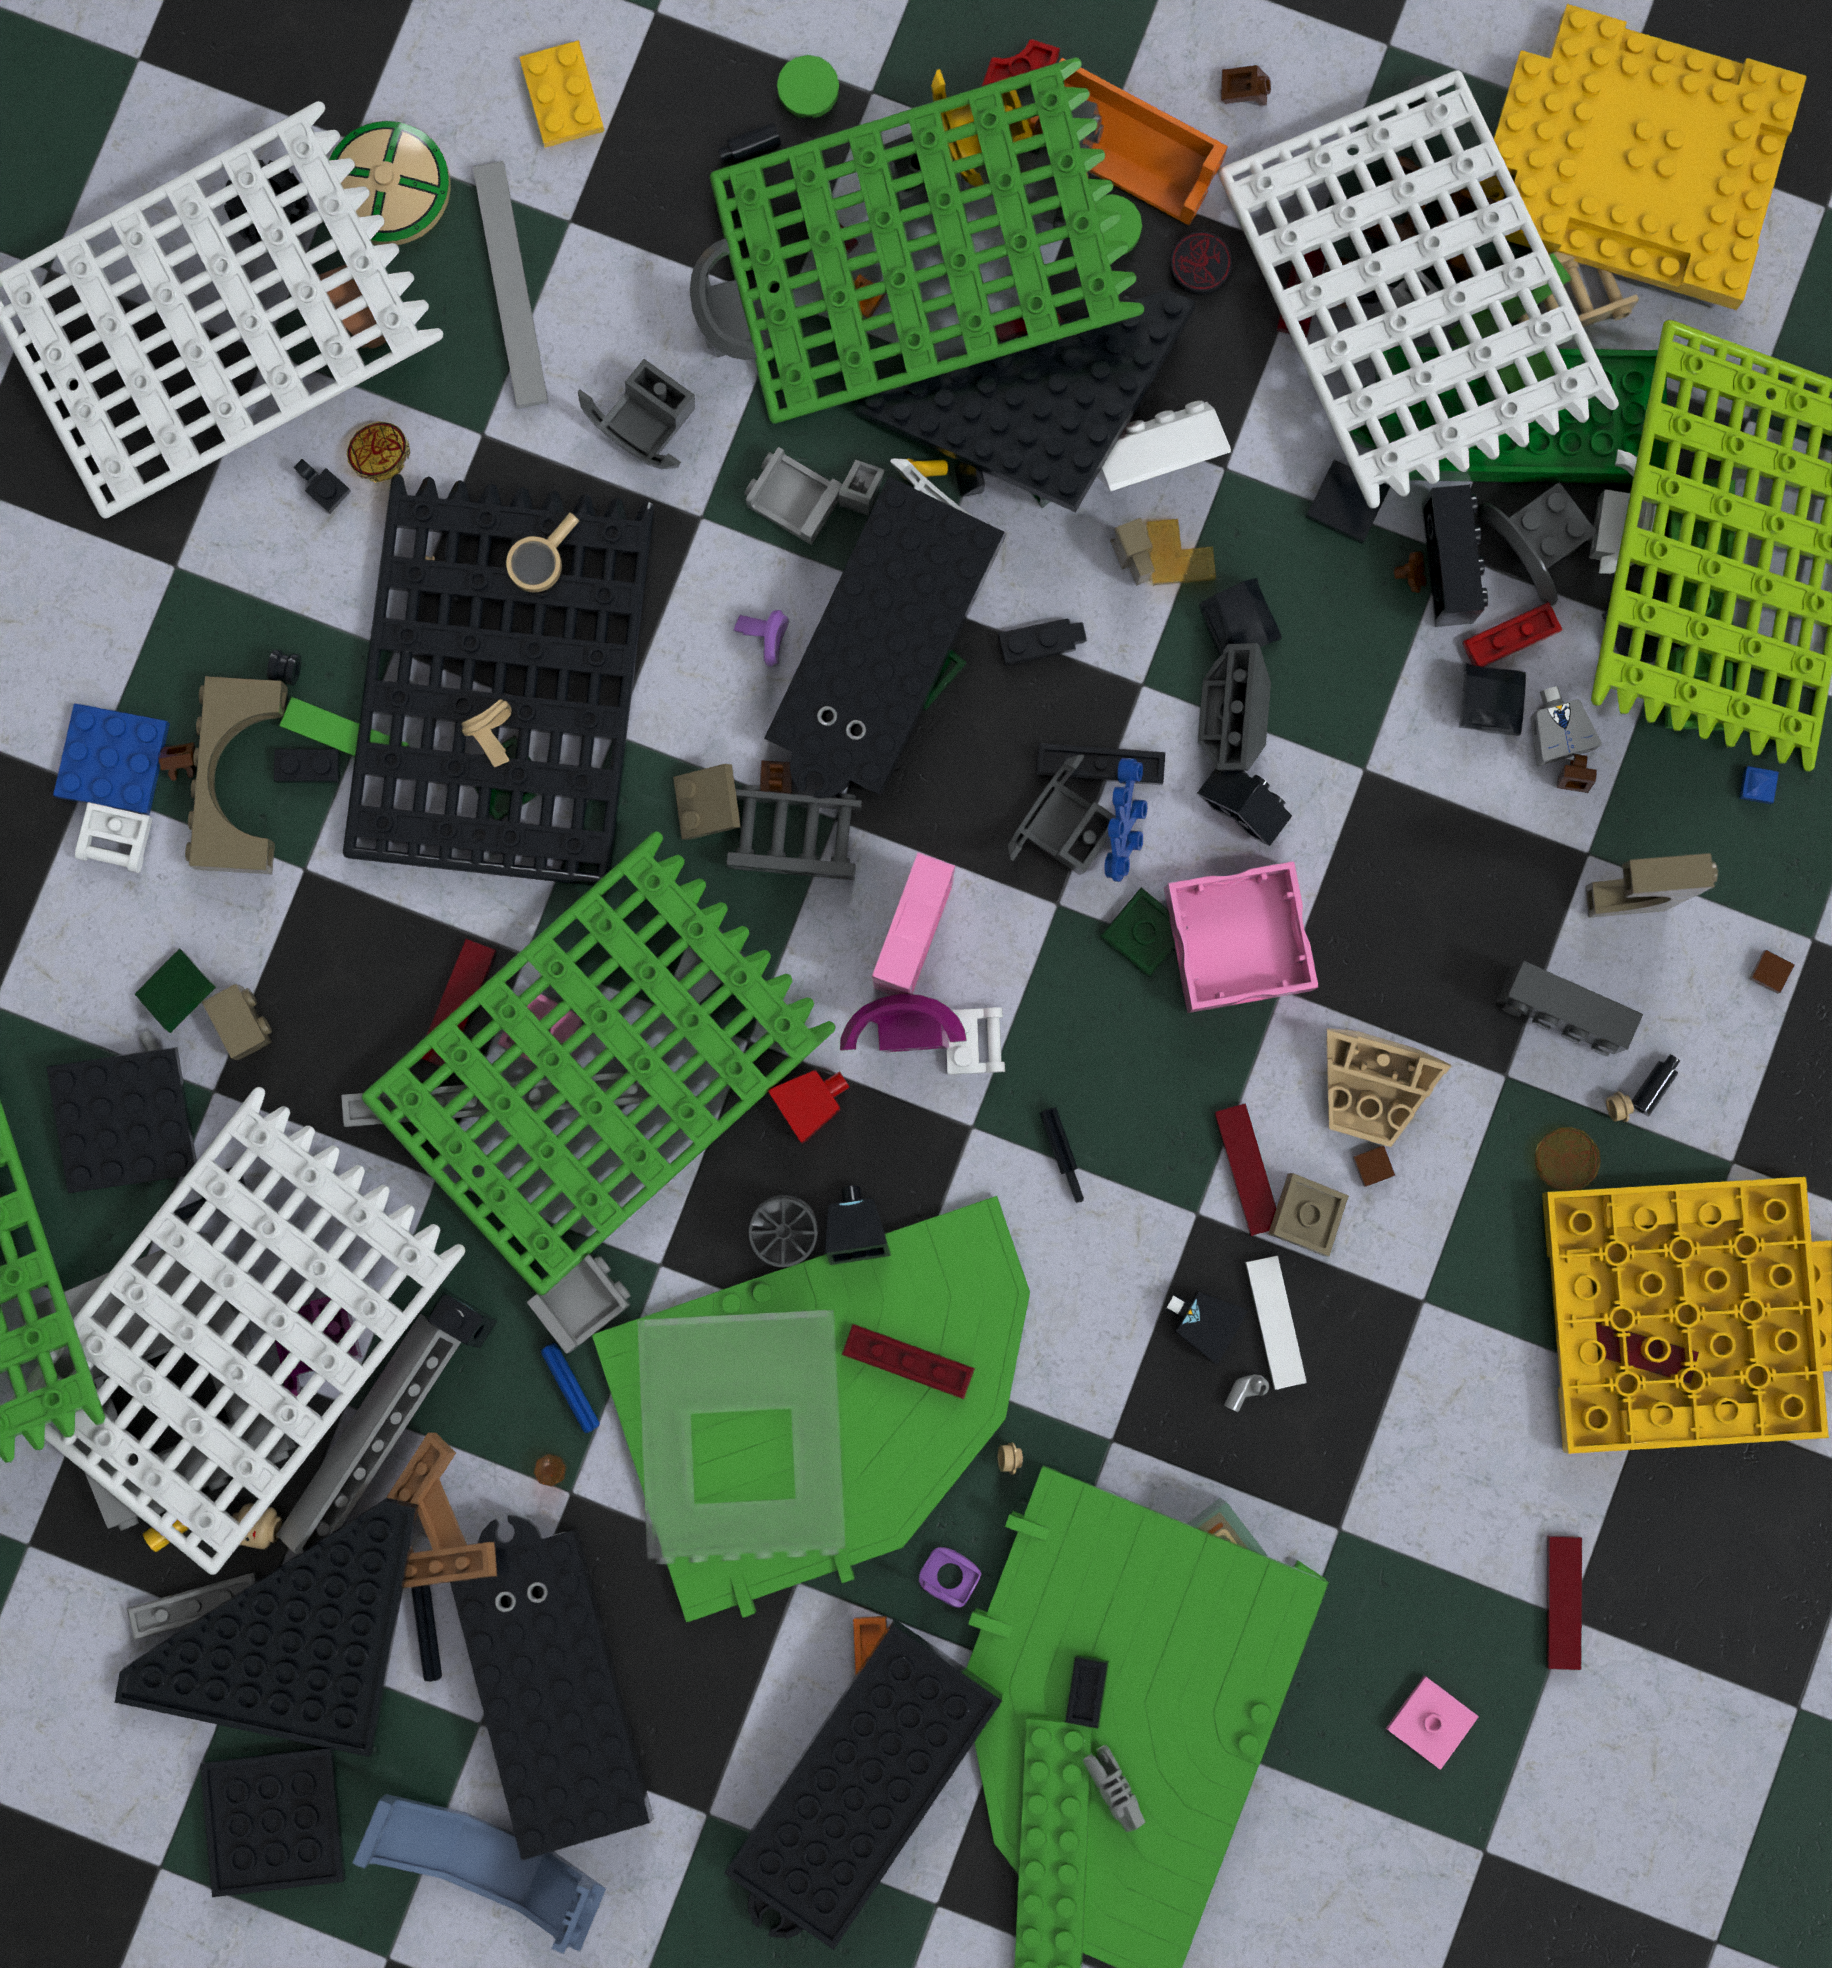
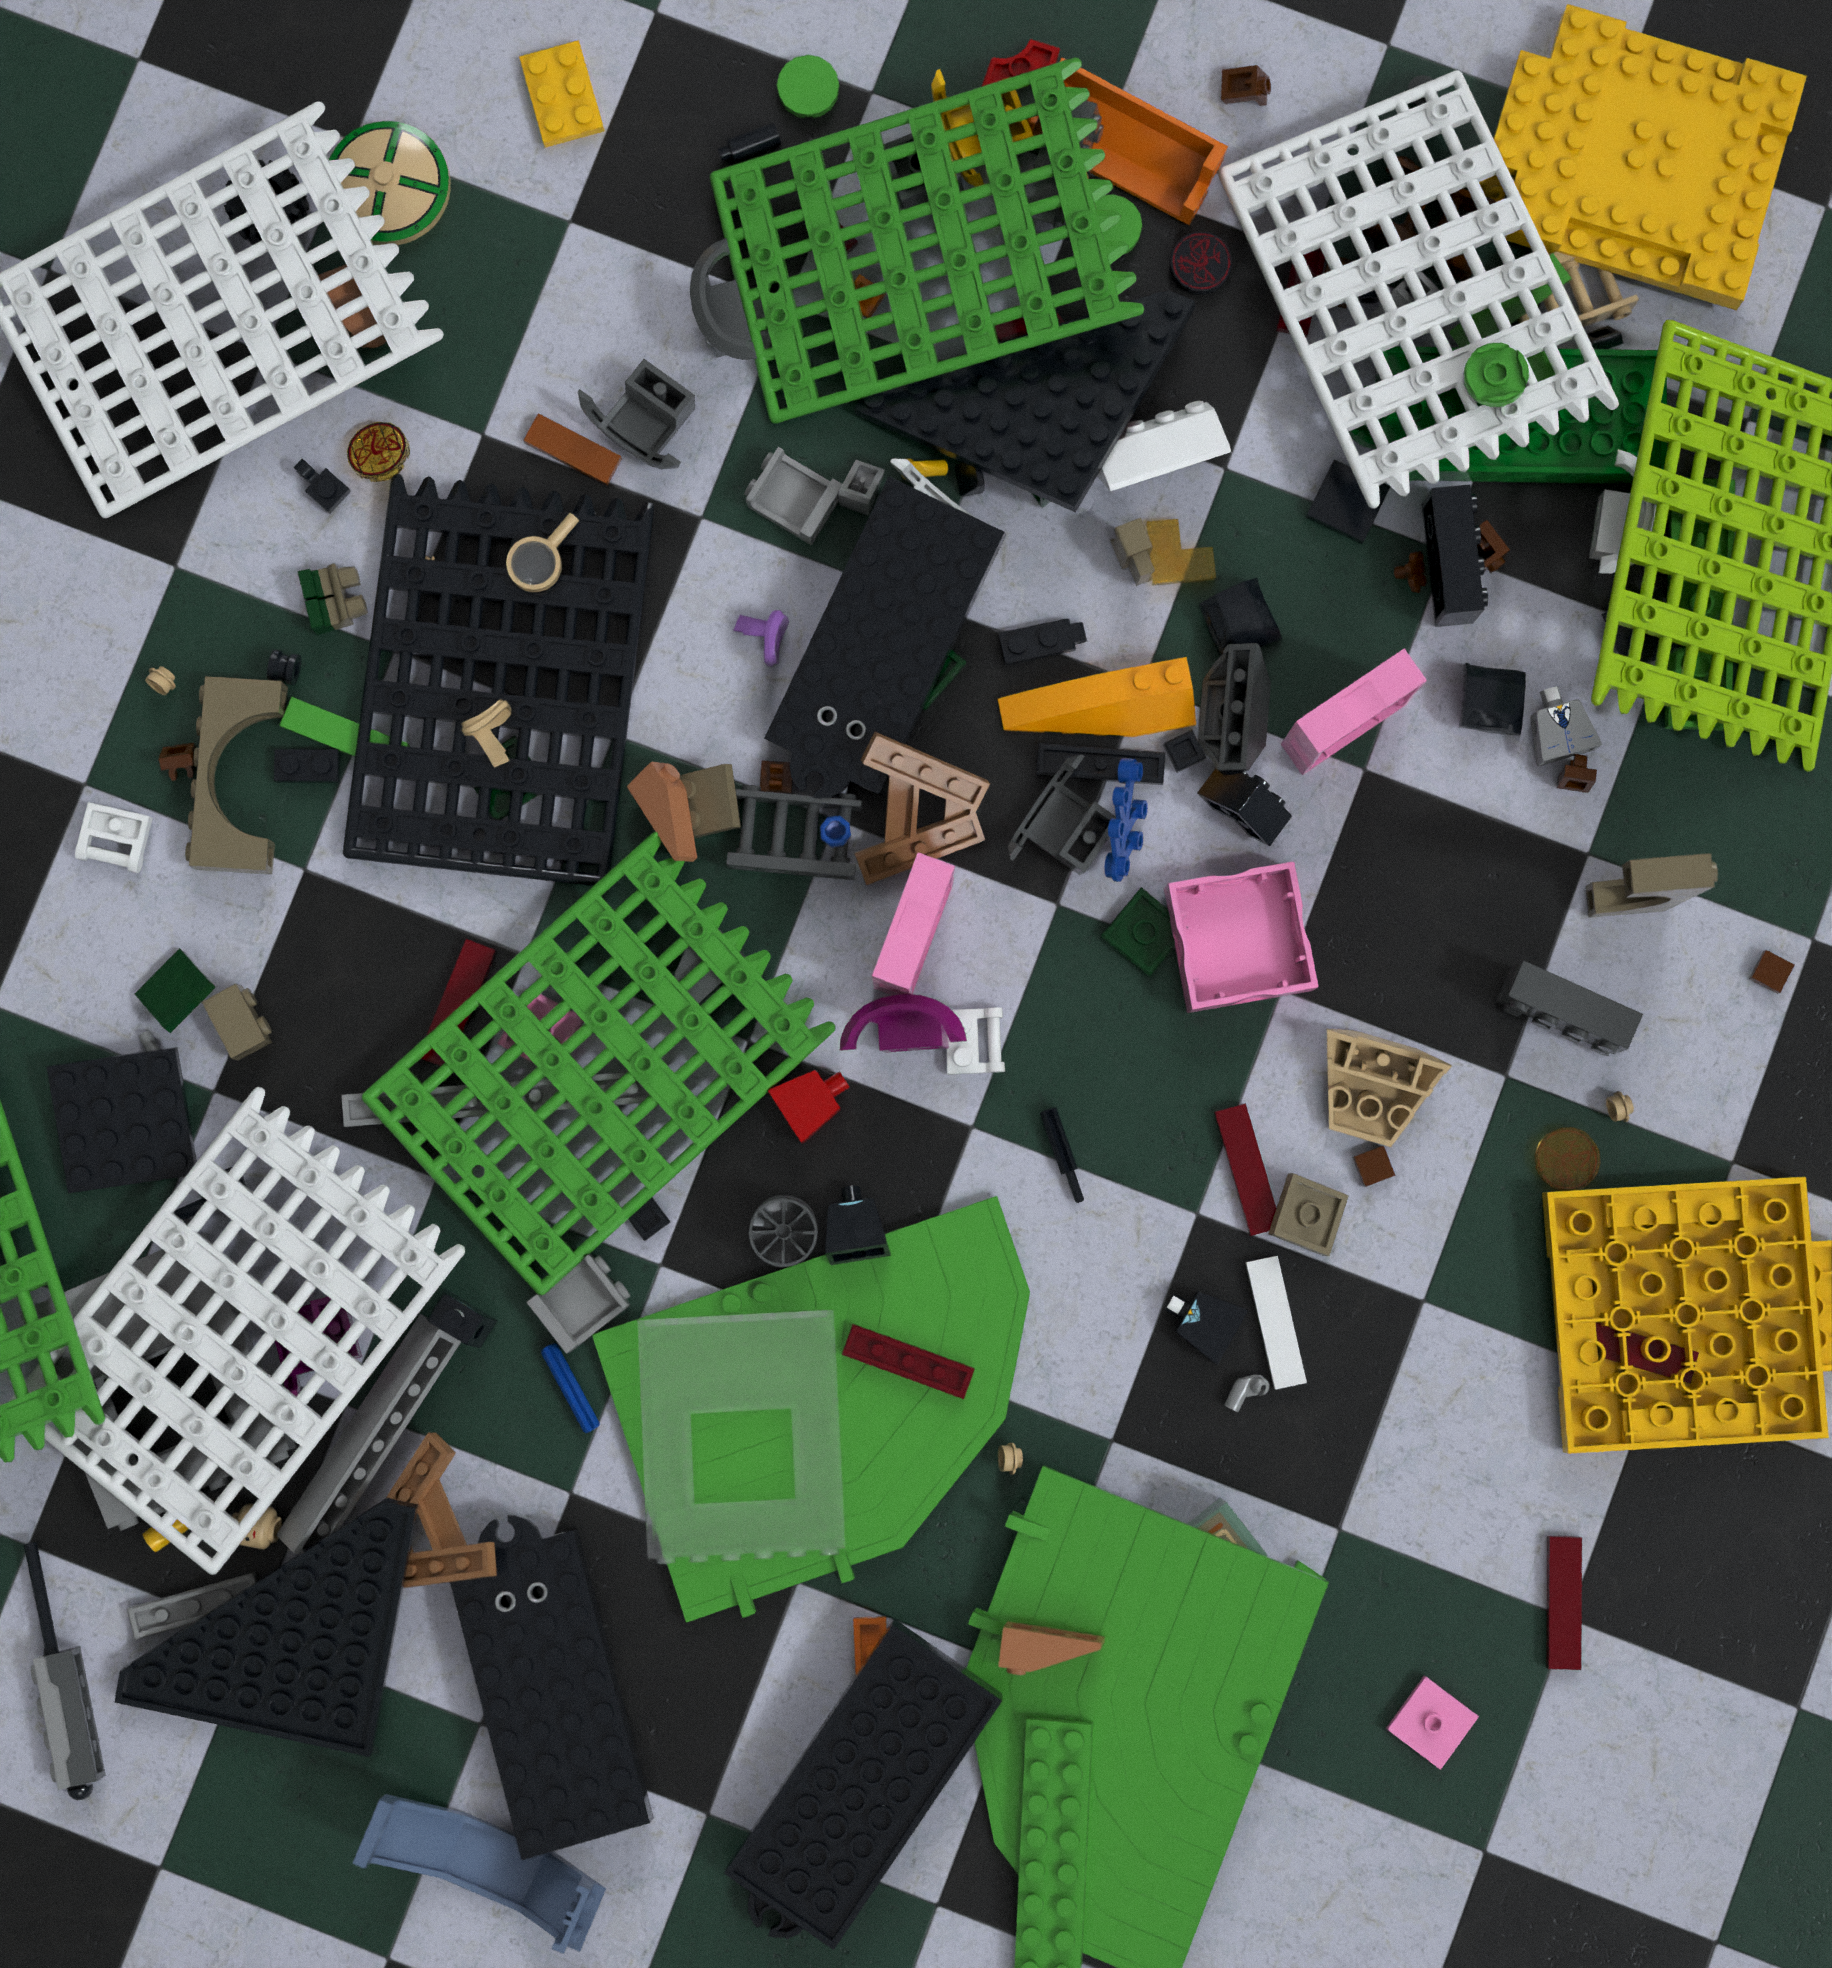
(63, 1700): none -> piece
(111, 759): blue plate -> none
(161, 680): none -> tan plate
(272, 1821): black plate -> none
(327, 598): none -> dark tan hips
(426, 1633): black axle -> none
(510, 284): light grey tile -> none
(550, 1470): clear orange tile -> none
(572, 449): none -> dark orange tile
(649, 1219): none -> black tile
(666, 808): none -> nougat slope
(835, 831): none -> blue tile
(907, 774): none -> medium nougat plate
(928, 1576): medium lavender piece -> none
(1036, 1647): none -> nougat slope
(1087, 1691): black plate -> none
(1110, 703): none -> light orange wedge
(1114, 1788): light grey hinge -> none
(1184, 751): none -> black tile
(1353, 711): none -> bright pink tile
(1492, 546): none -> reddish brown bracket
(1496, 375): none -> bright green tile
(1512, 636): red tile -> none
(1542, 534): dark grey piece -> none
(1605, 338): none -> black tile
(1656, 1085): black cylinder -> none
(1759, 785): blue tile -> none

